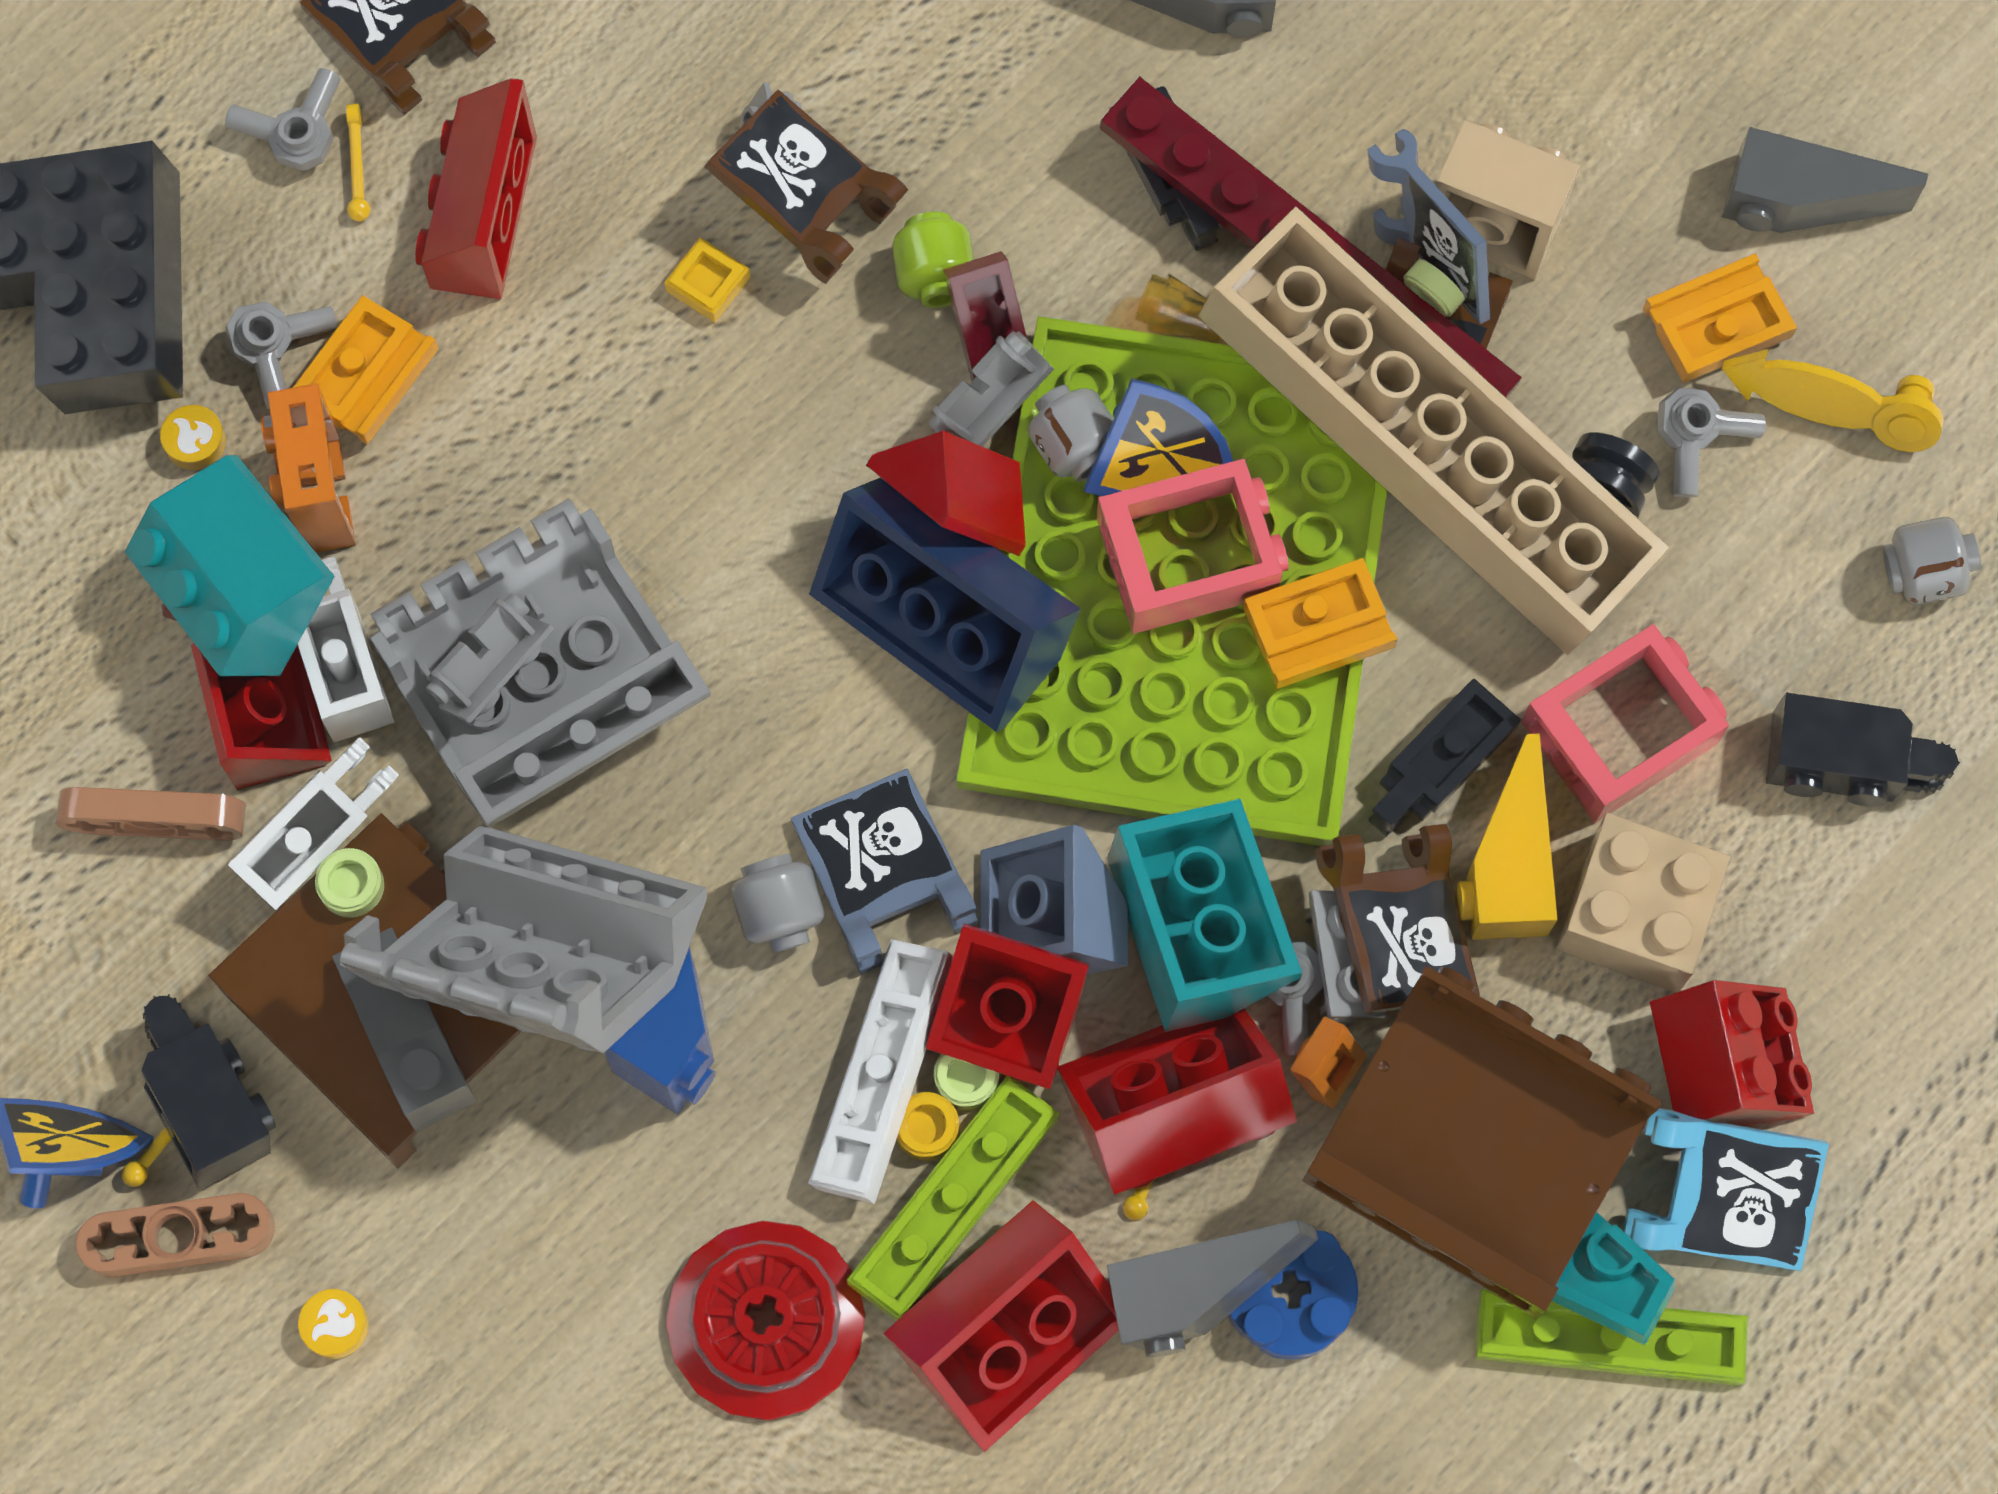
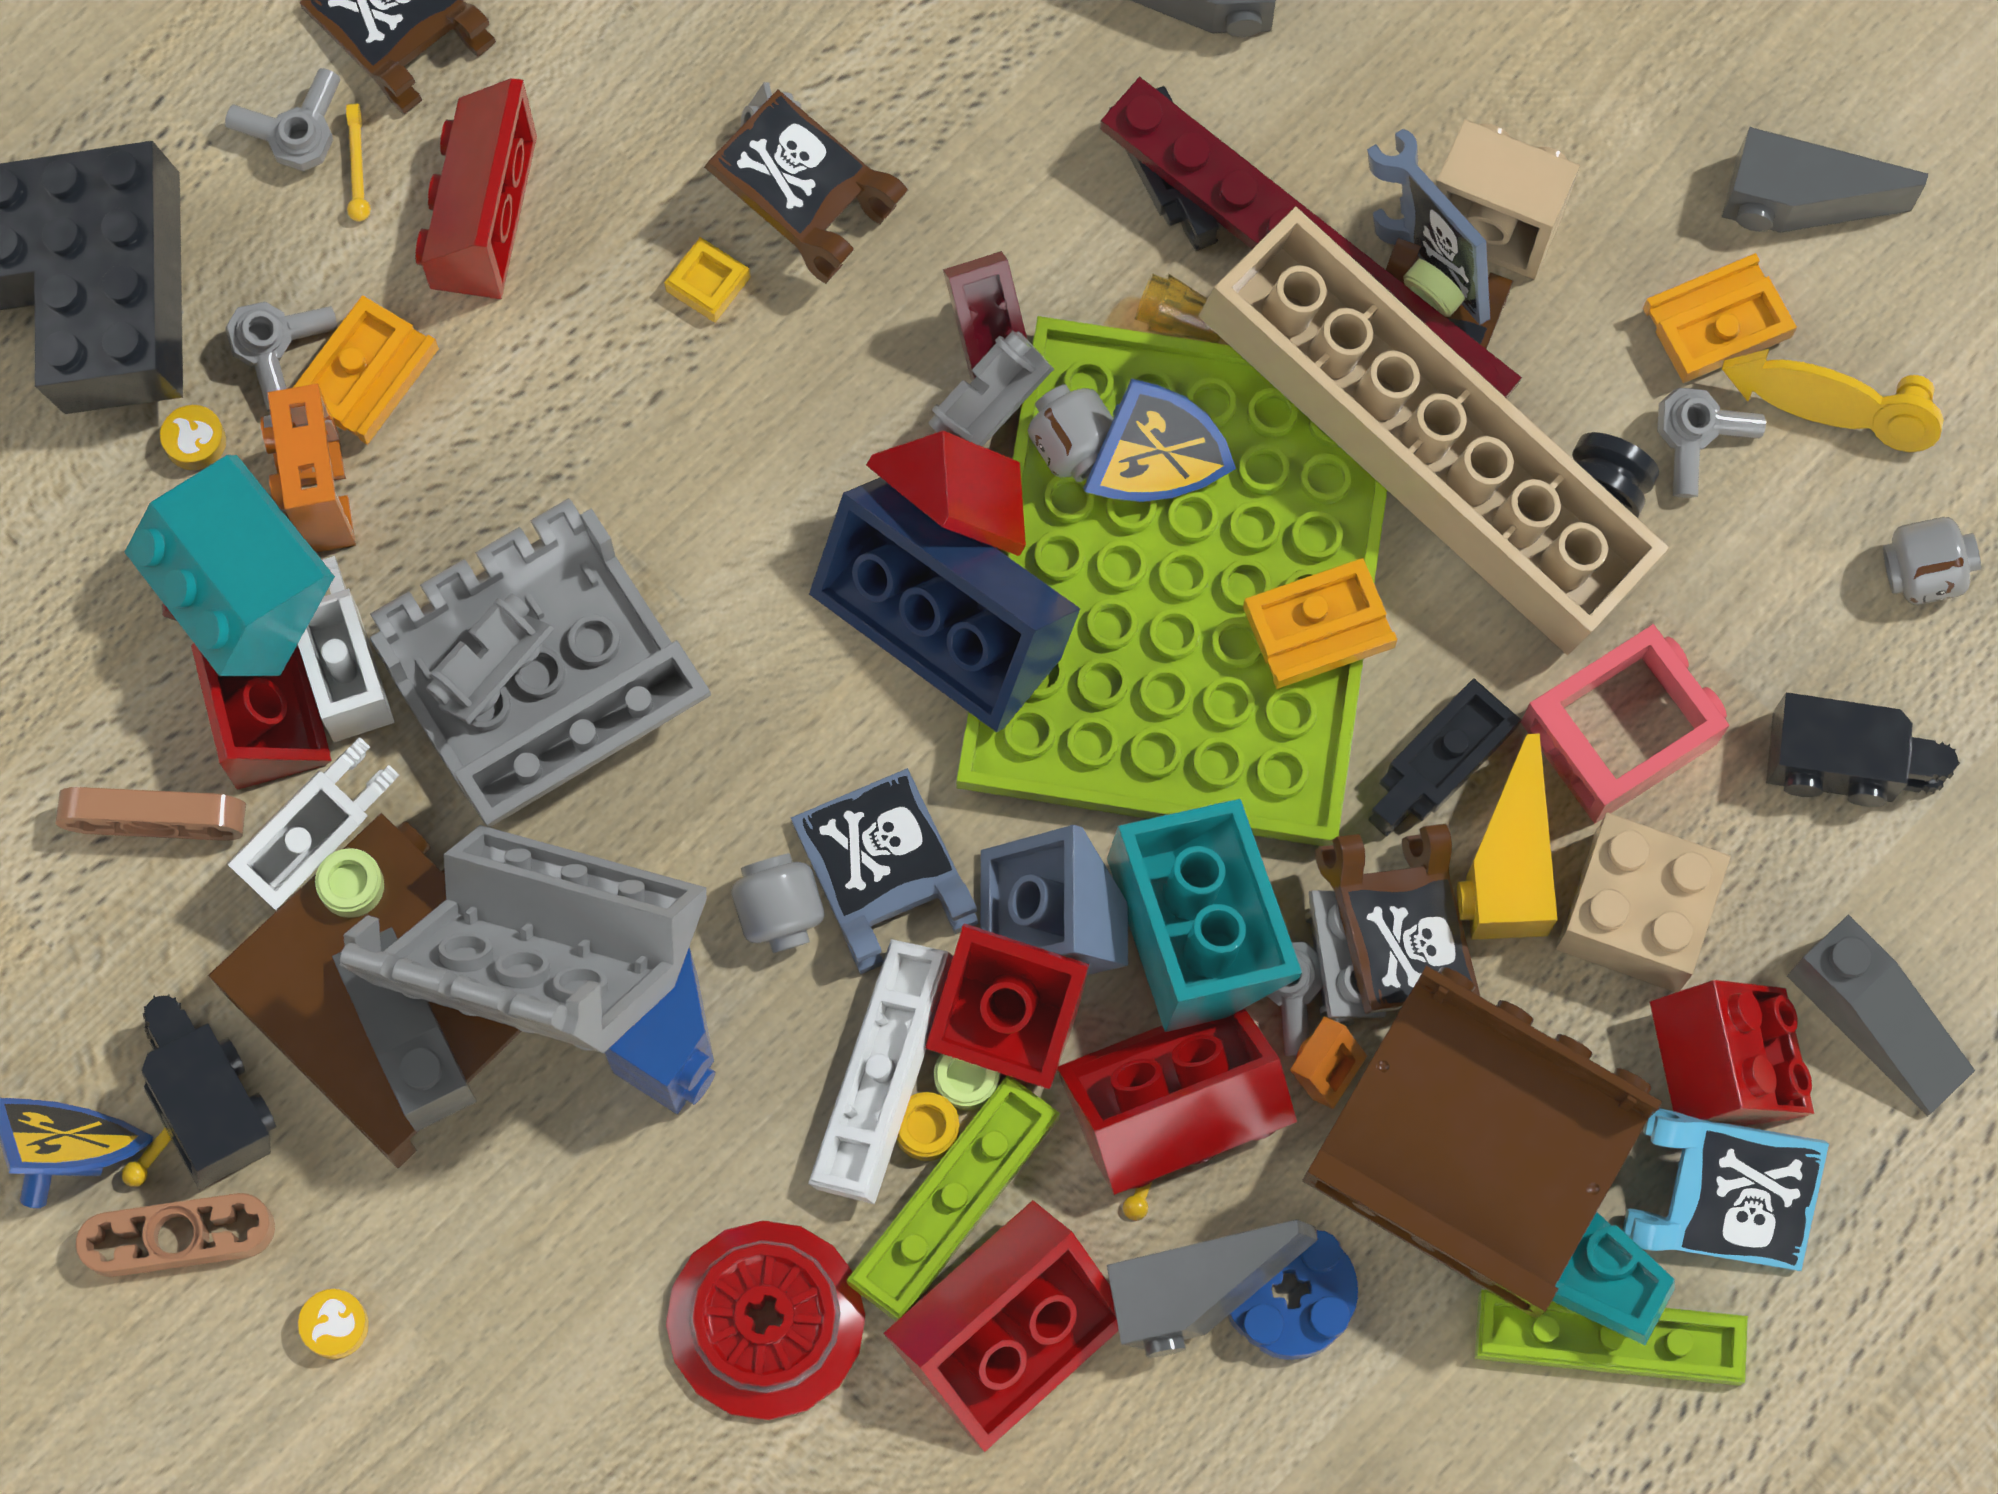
(923, 250): lime head -> none
(1160, 608): coral window -> none
(1882, 1014): none -> dark grey slope

